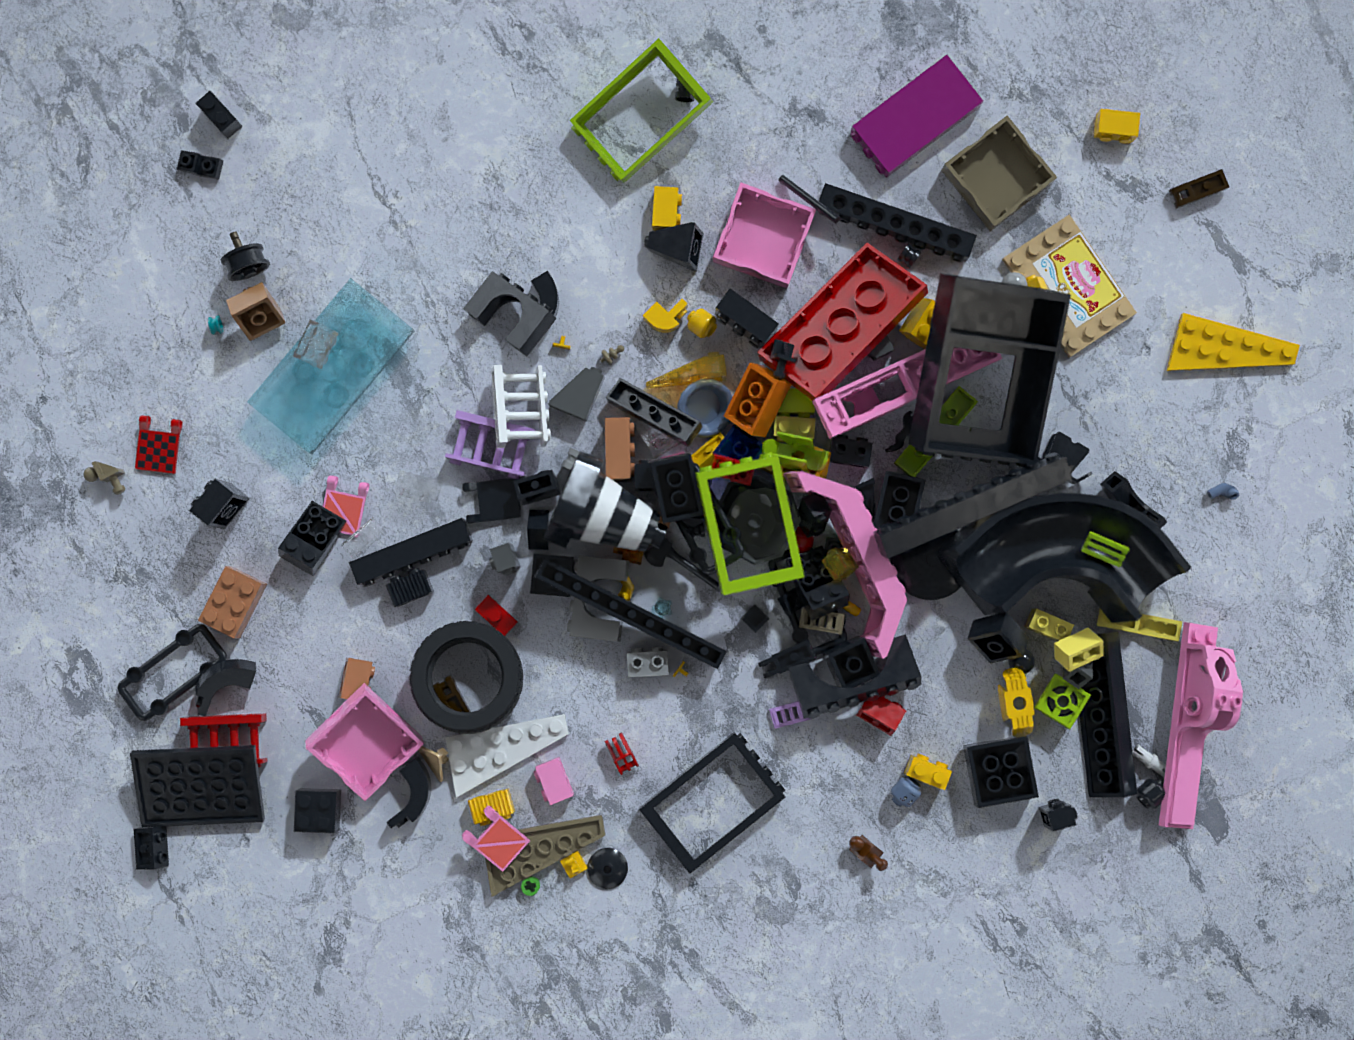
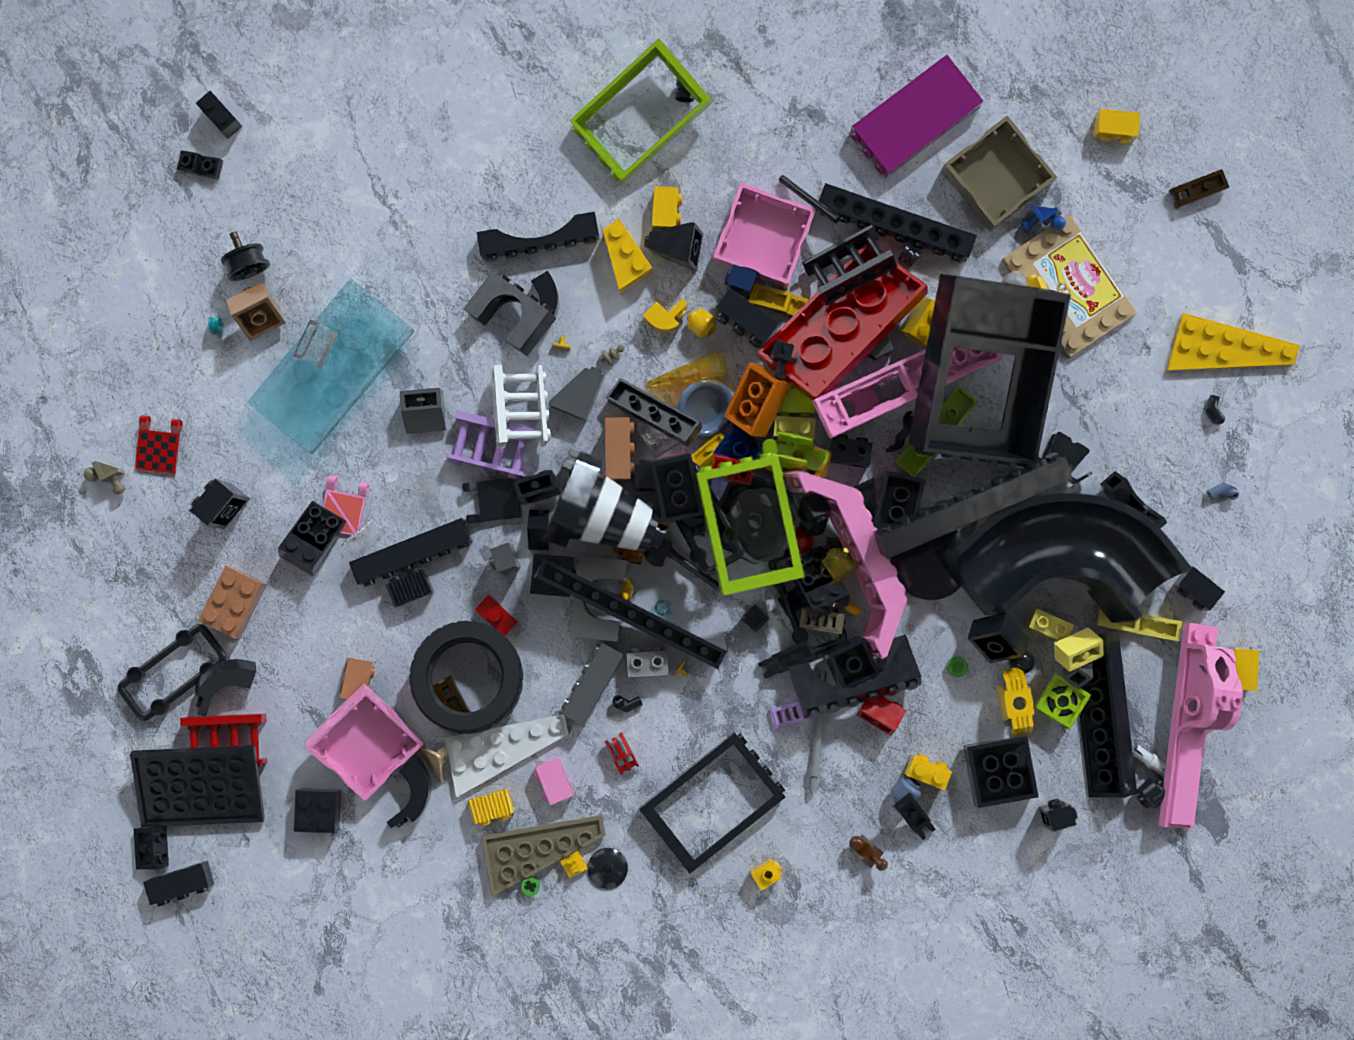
(179, 884): none -> black brick
(423, 410): none -> dark grey slope
(499, 842): flag -> none
(579, 229): none -> black arch
(592, 684): none -> dark grey brick
(626, 257): none -> yellow wedge
(626, 705): none -> black arm
(740, 280): none -> dark blue brick
(766, 873): none -> yellow brick
(776, 300): none -> yellow slope
(814, 770): none -> light grey bar
(855, 278): none -> black fence
(914, 815): none -> black hinge
(957, 666): none -> bright green tile
(1046, 216): none -> blue piece
(1088, 542): lime tile -> none
(1198, 589): none -> black brick
(1213, 412): none -> black arm
(1247, 667): none -> yellow brick

